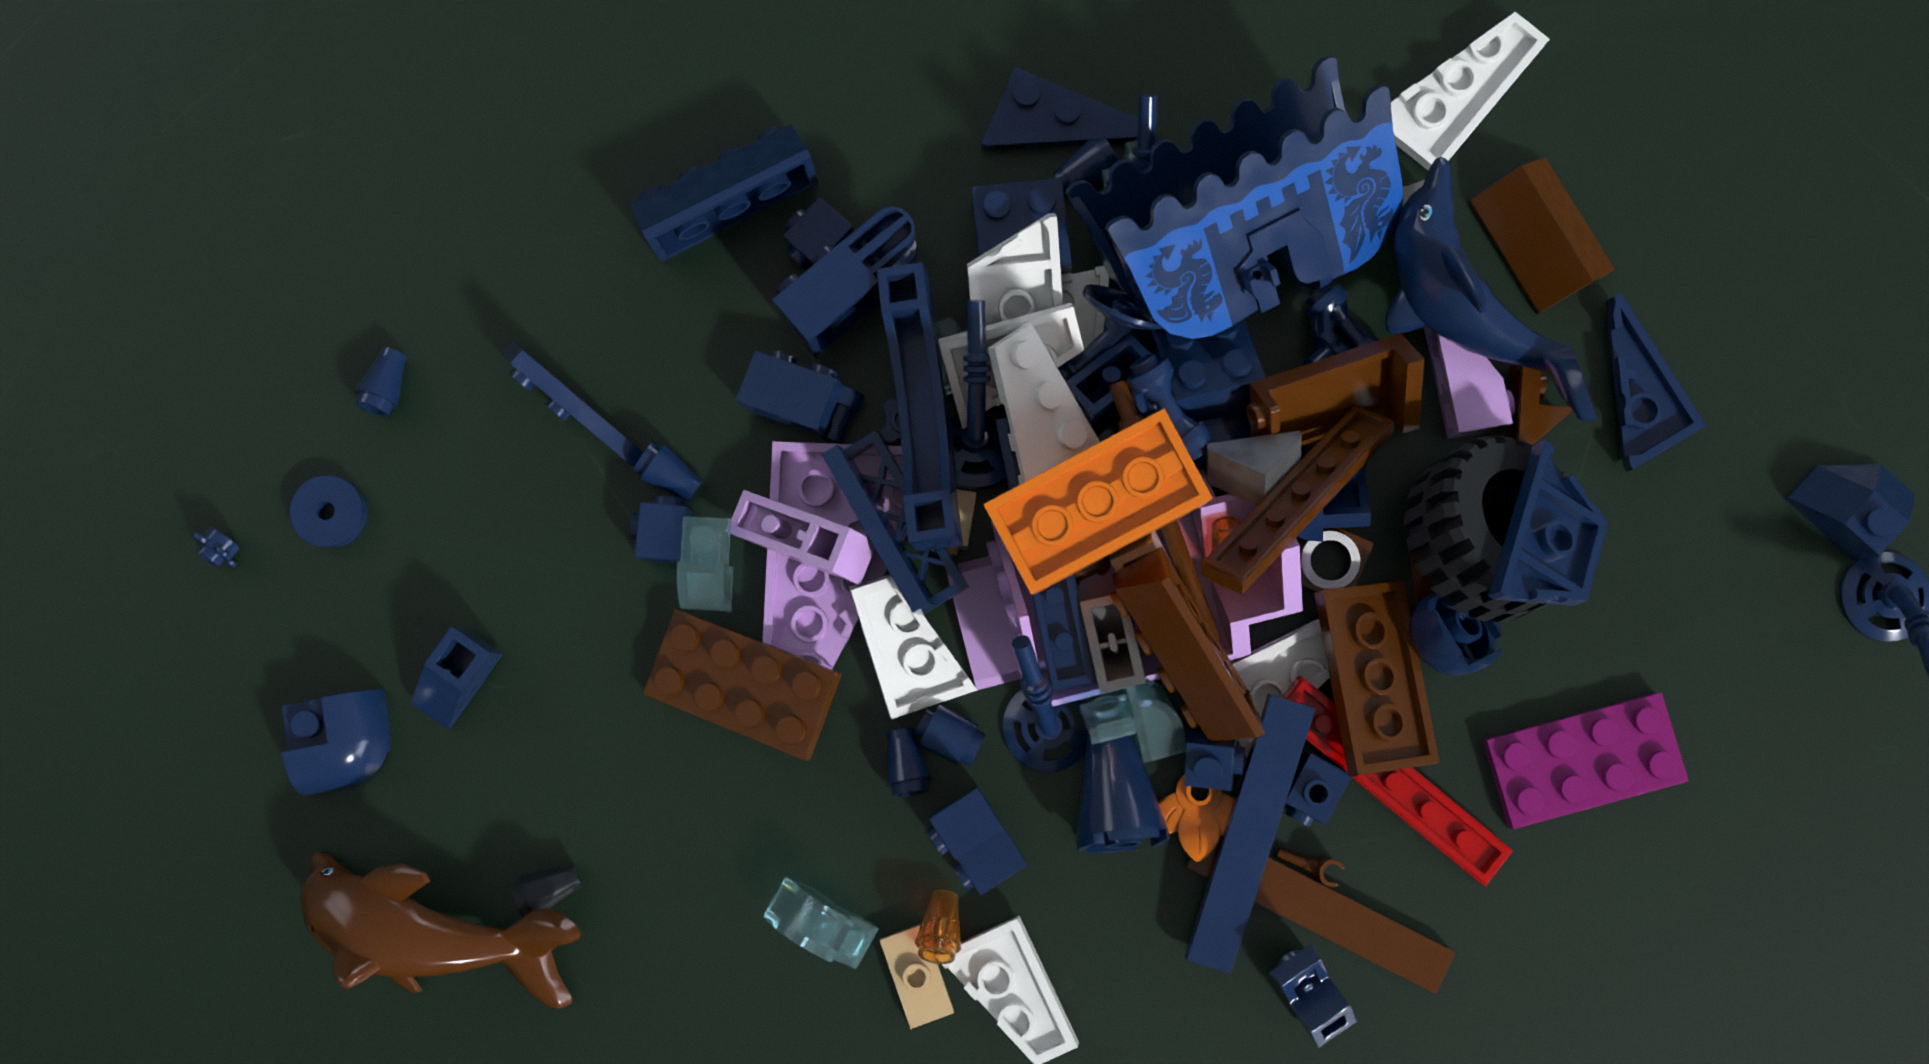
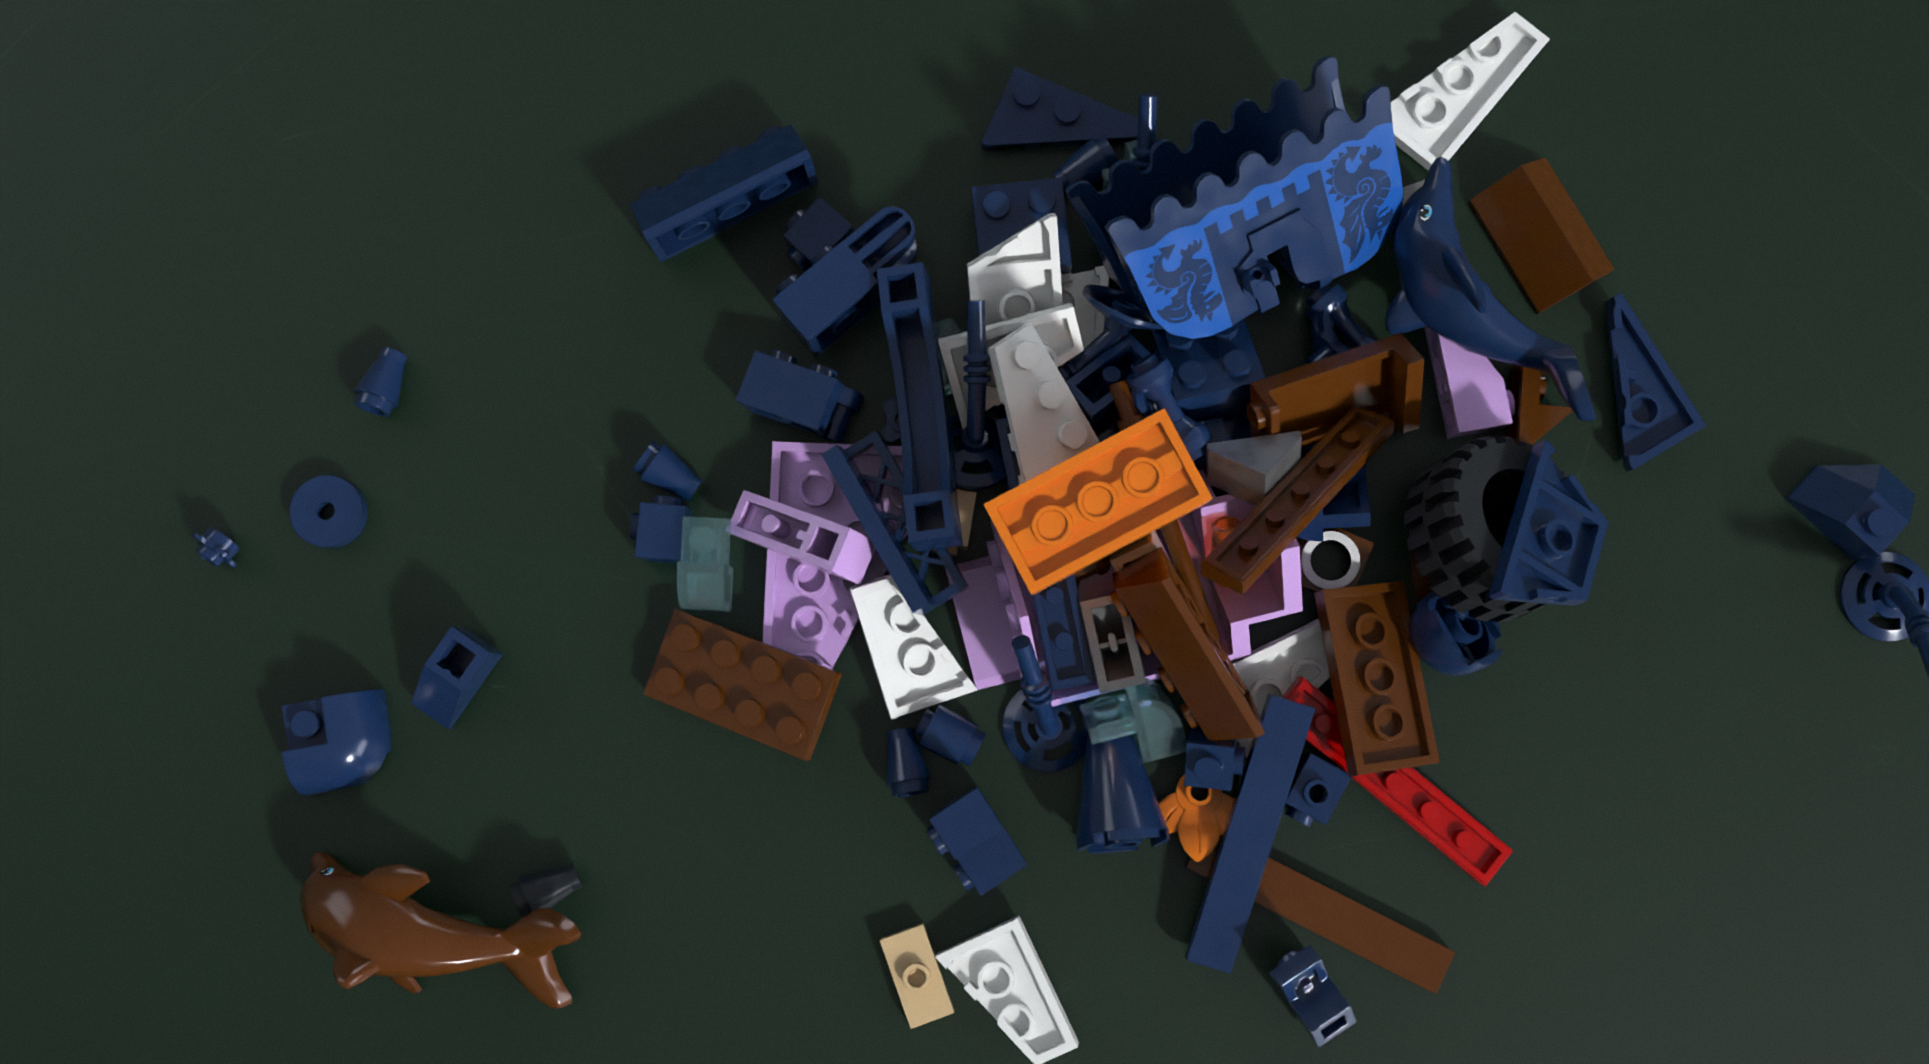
(566, 403): dark blue wing -> none
(819, 924): clear light blue brick -> none
(940, 929): clear orange cone -> none
(1315, 866): reddish brown hand -> none
(1585, 760): magenta plate -> none

